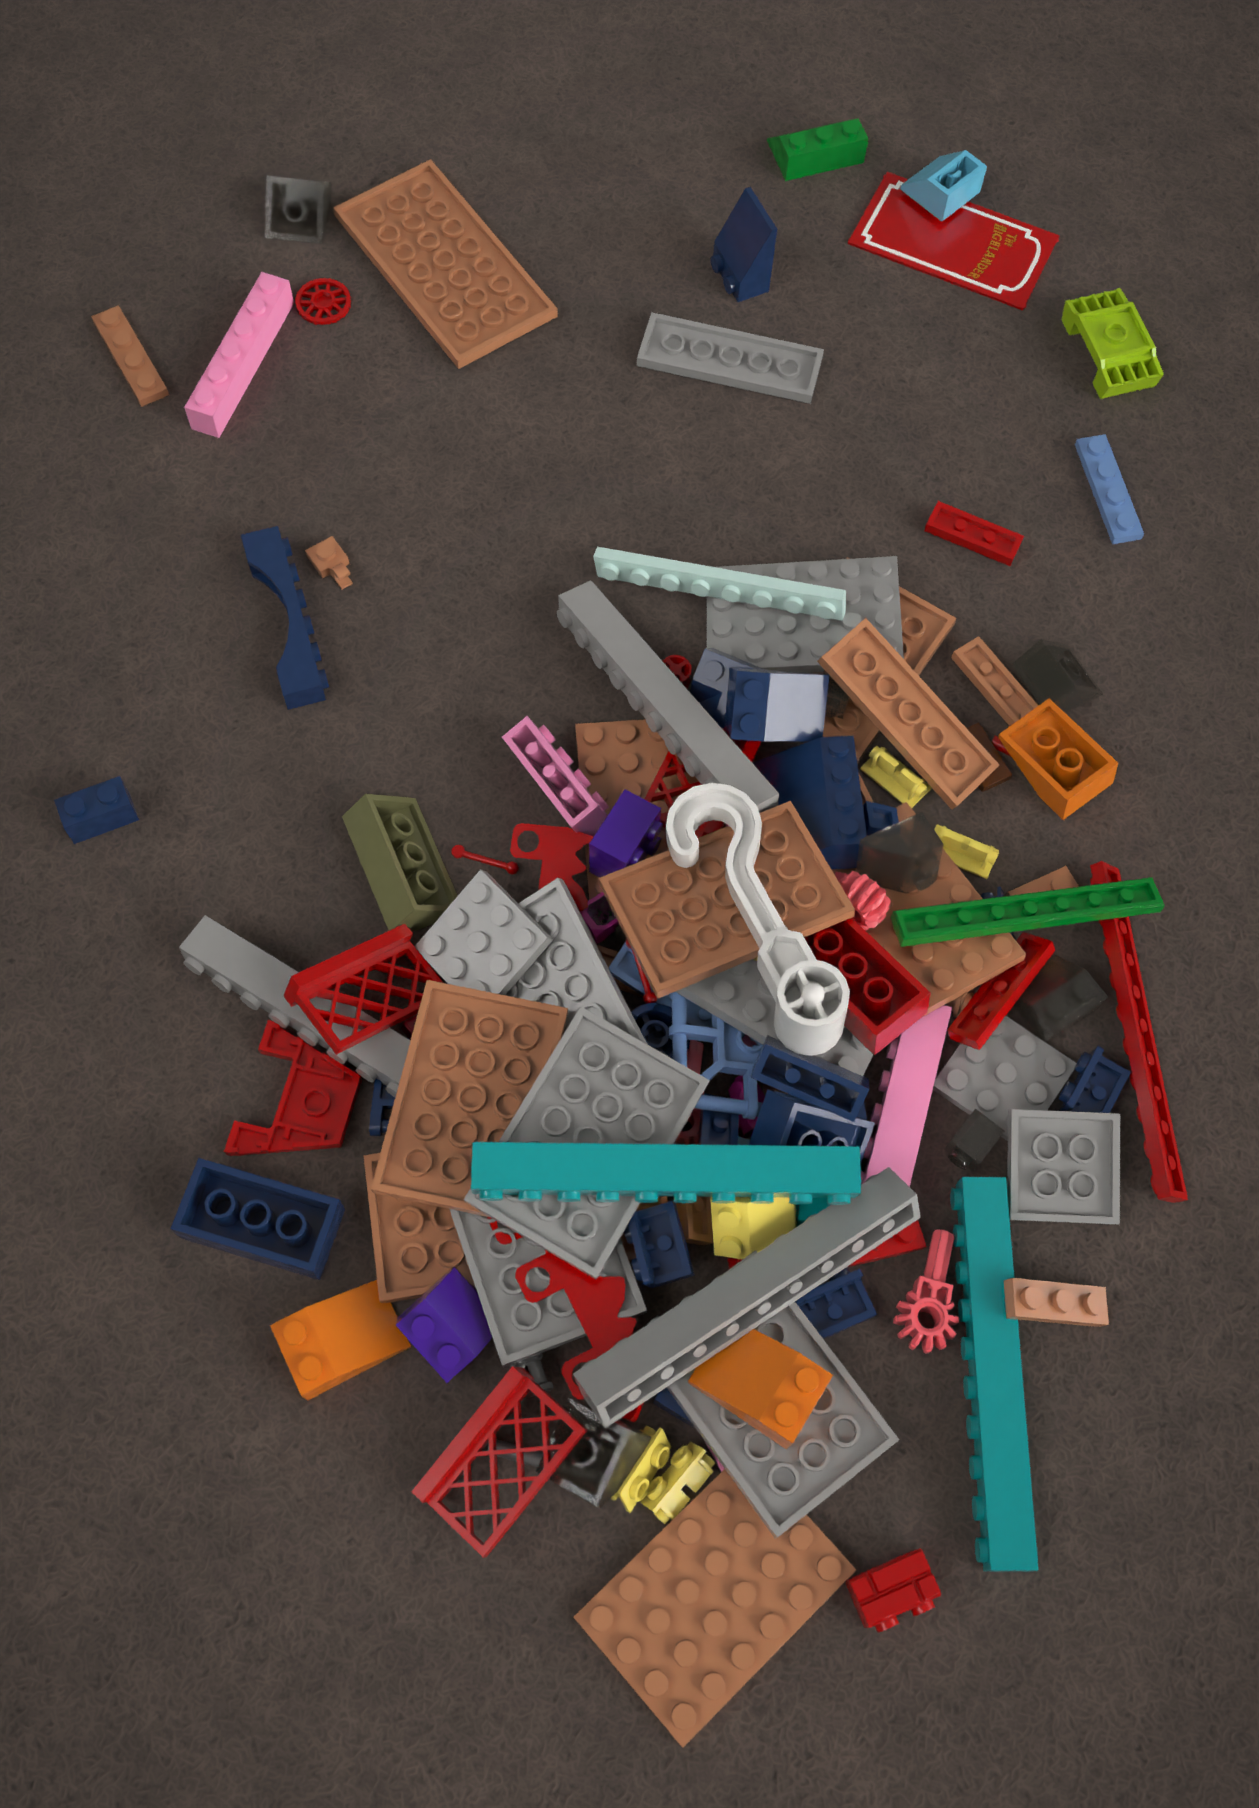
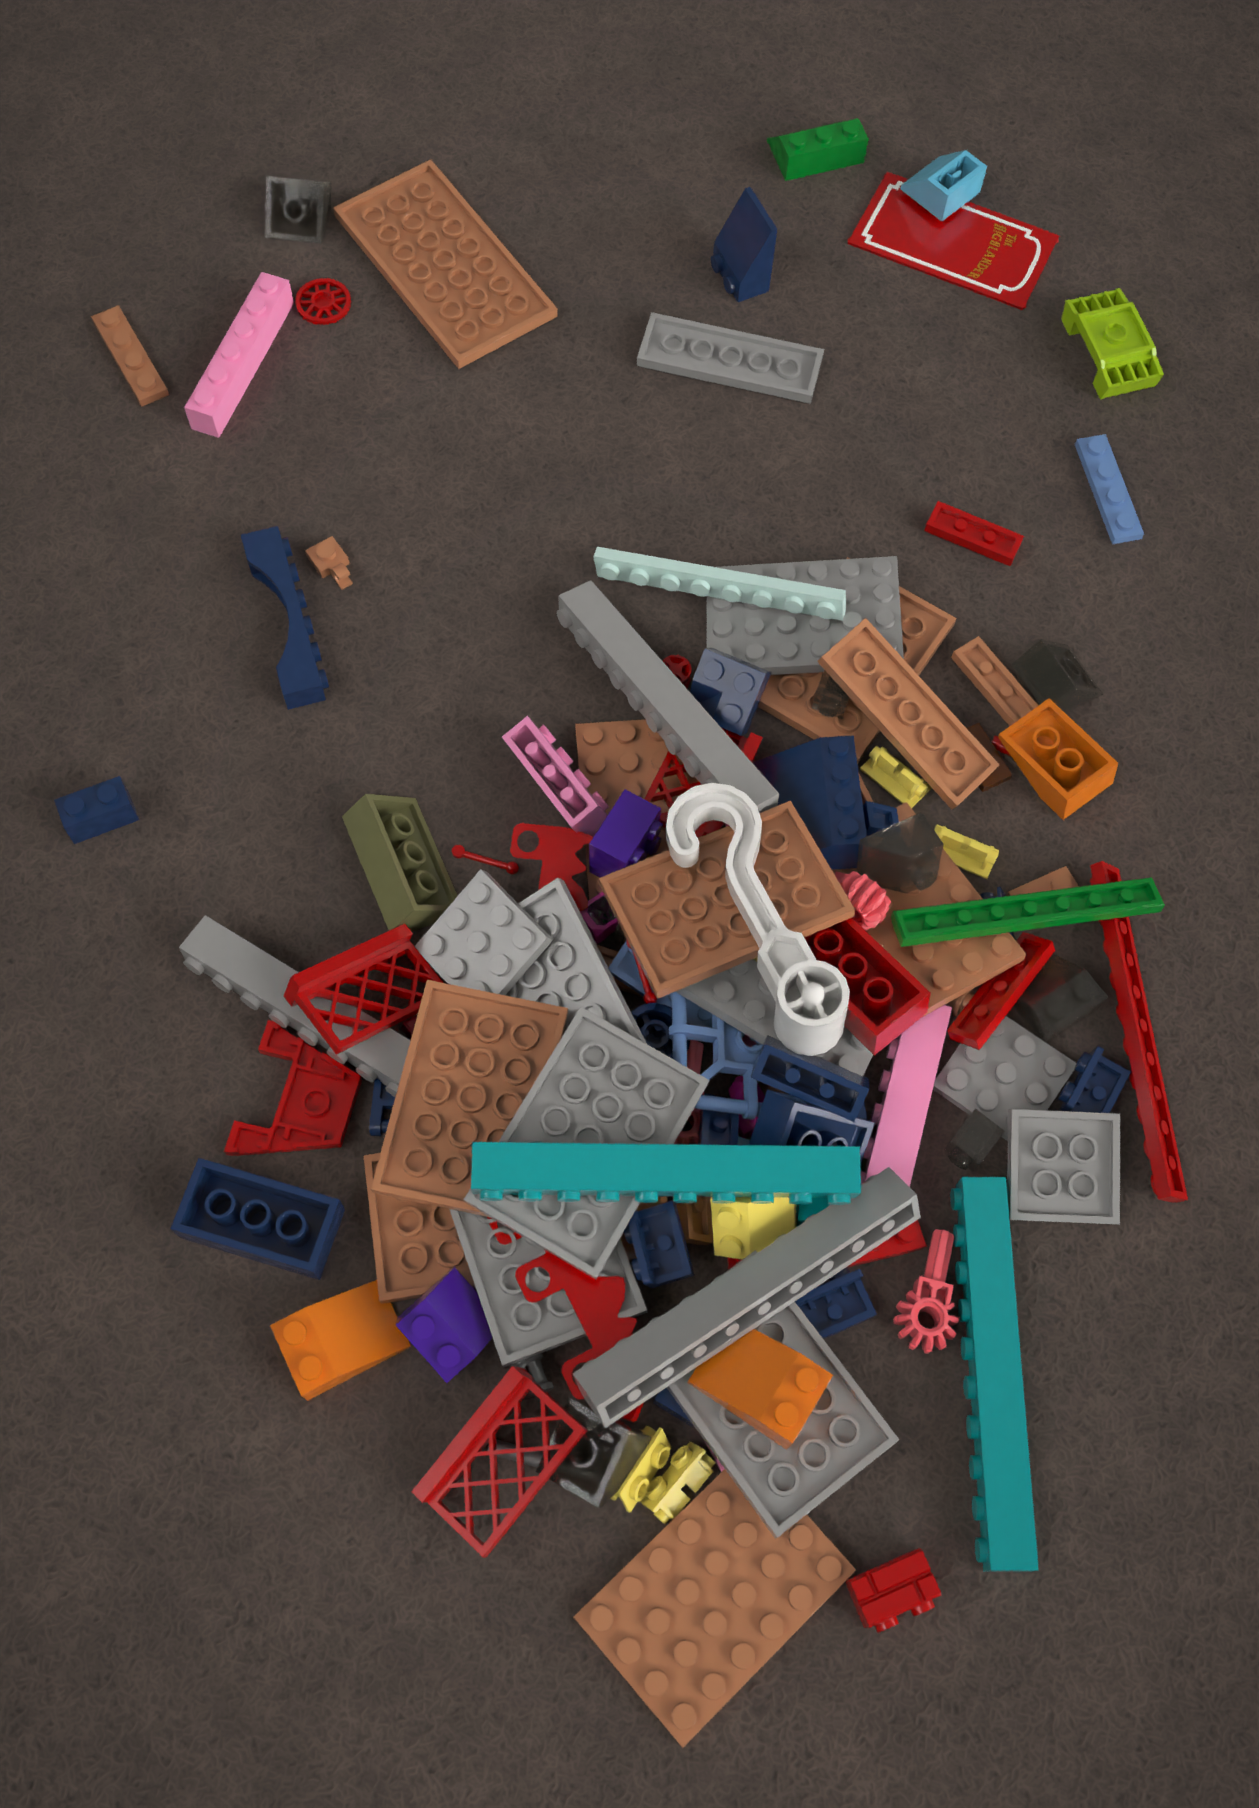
(775, 705): slope -> none
(1055, 1302): nougat plate -> none

